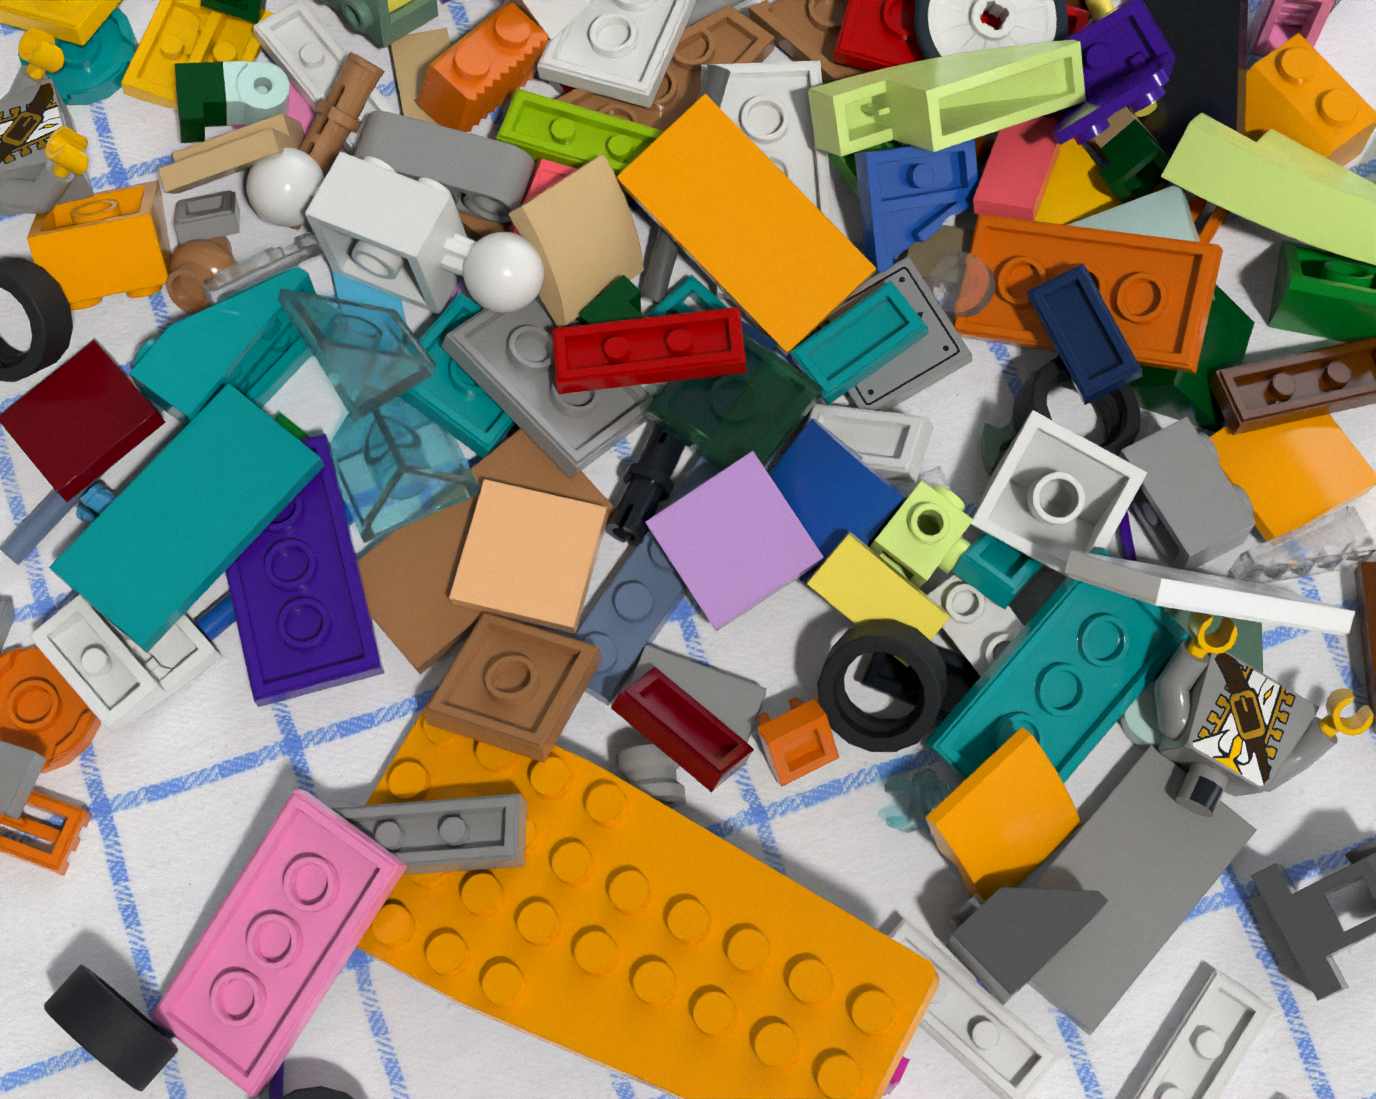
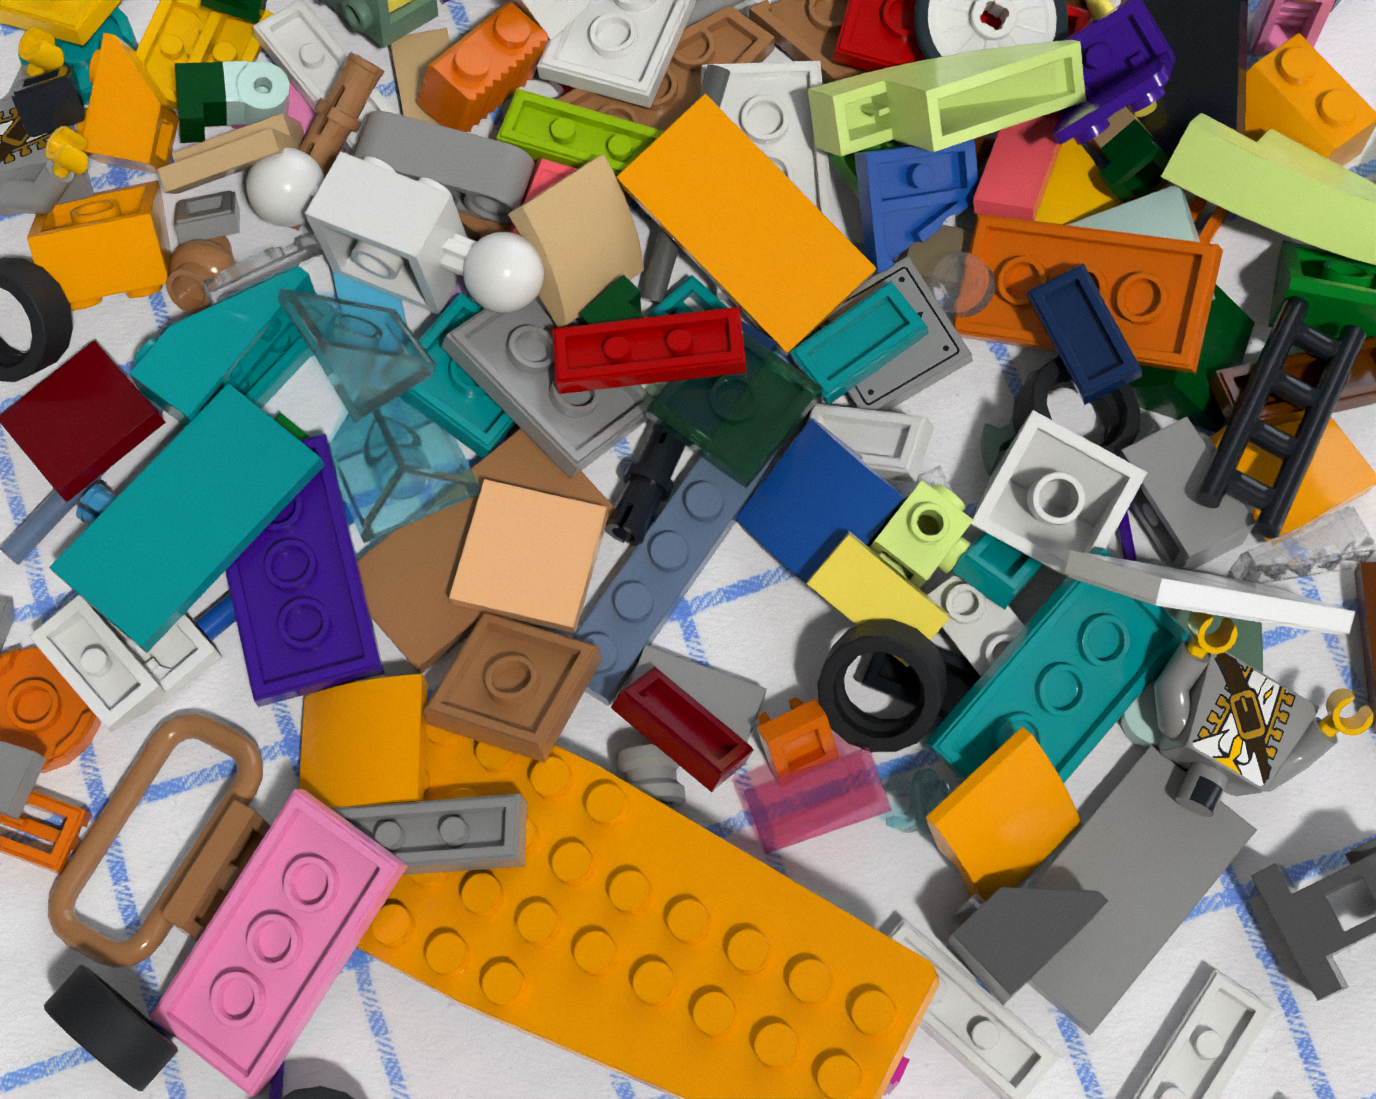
(49, 100): none -> black slope
(127, 113): none -> light orange slope
(205, 871): none -> medium nougat bar
(365, 742): none -> light orange slope
(735, 541): lavender tile -> none
(817, 800): none -> clear pink tile
(1247, 427): none -> black bar

